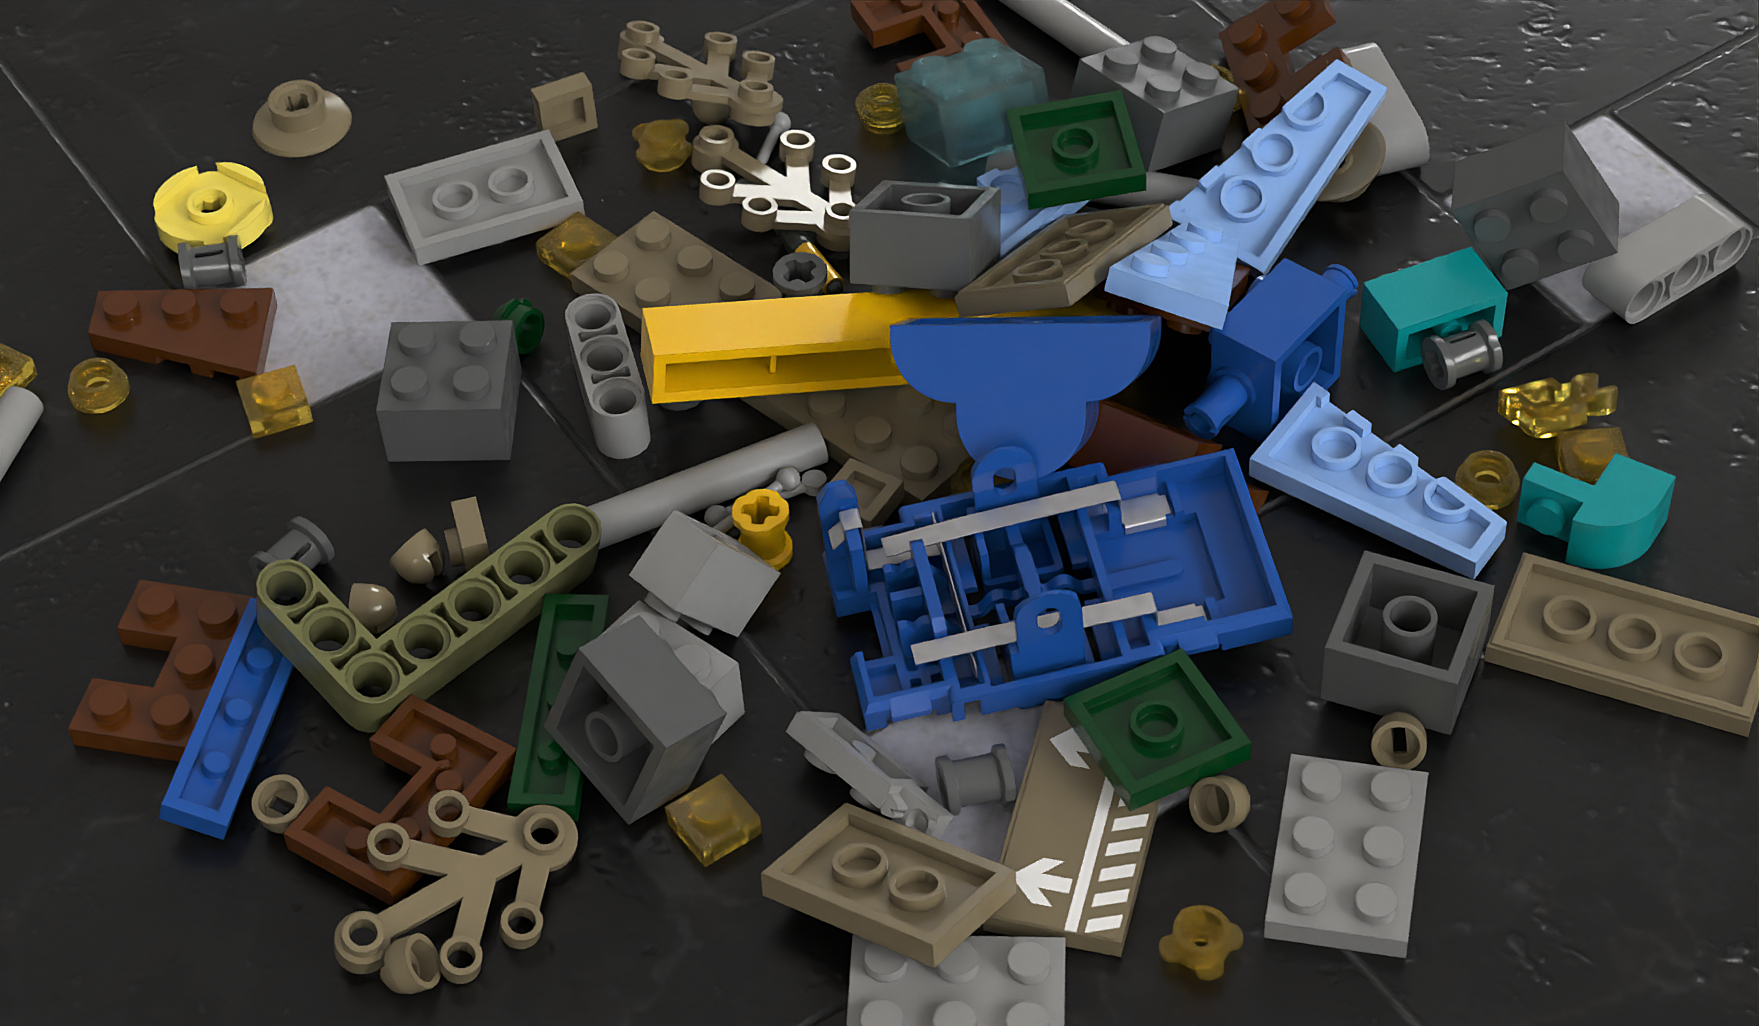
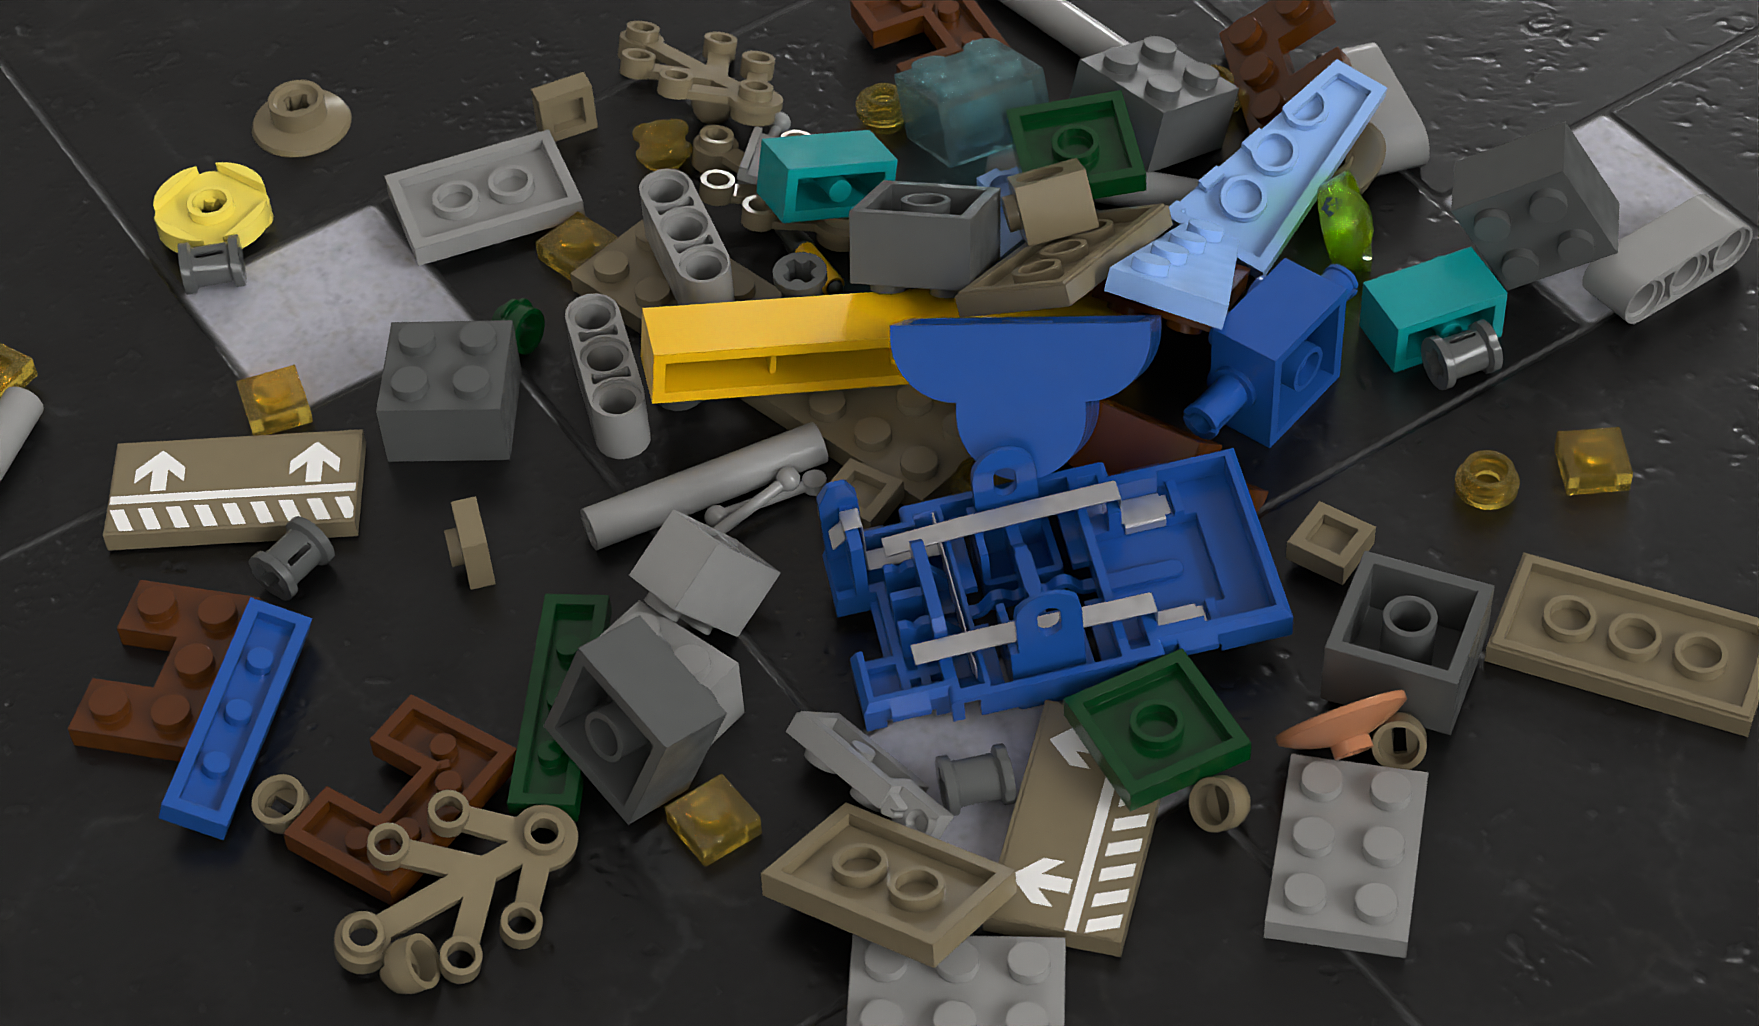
(97, 386): clear yellow plate -> none
(197, 327): reddish brown wing -> none
(234, 489): none -> dark tan tile
(373, 607): dark tan hinge -> none
(419, 558): dark tan hinge -> none
(432, 626): olive beam -> none
(685, 239): none -> light grey beam
(750, 162): none -> light grey piece
(762, 523): yellow bush -> none
(821, 173): none -> teal brick
(1050, 202): none -> dark tan brick
(1205, 925): clear yellow plate -> none
(1330, 542): none -> dark tan plate
(1344, 728): none -> nougat dish
(1346, 223): none -> clear neon green hat
(1358, 477): light blue wing -> none
(1549, 406): clear yellow plate -> none
(1600, 522): teal brick -> none

